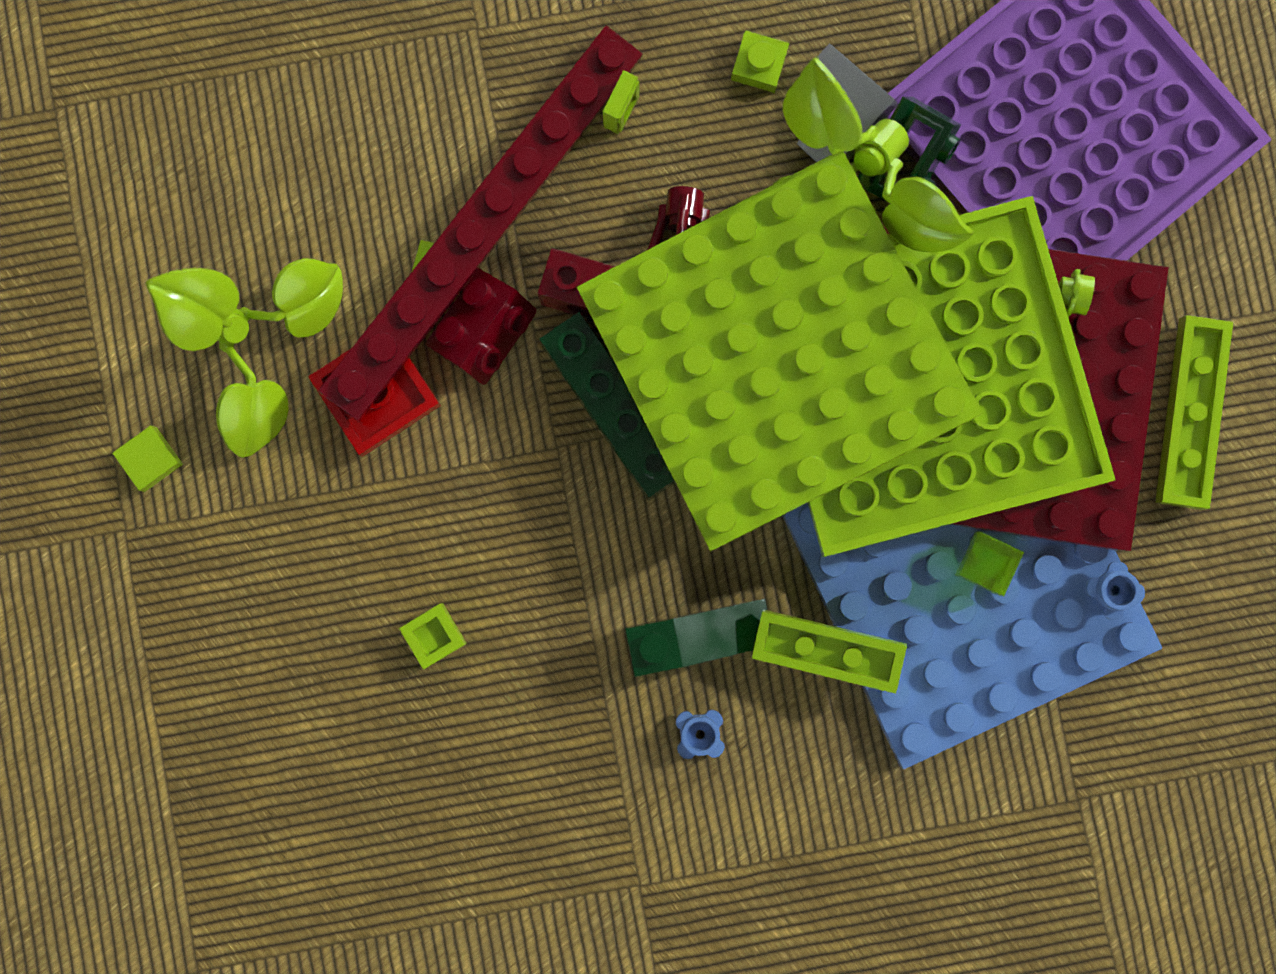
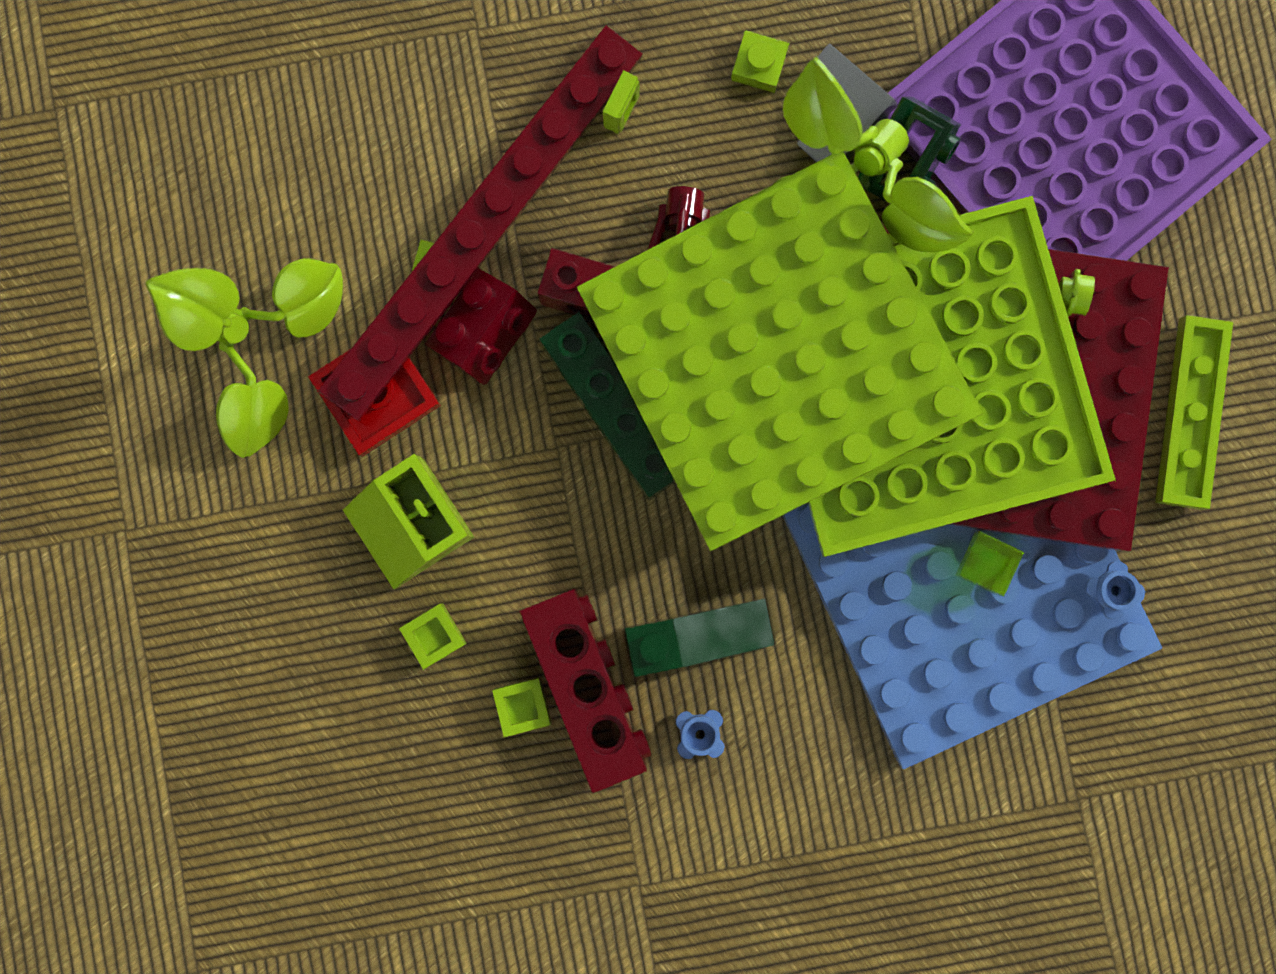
(147, 458): lime tile -> none
(407, 520): none -> lime slope
(522, 707): none -> lime plate
(601, 763): none -> dark red brick
(829, 651): lime plate -> none

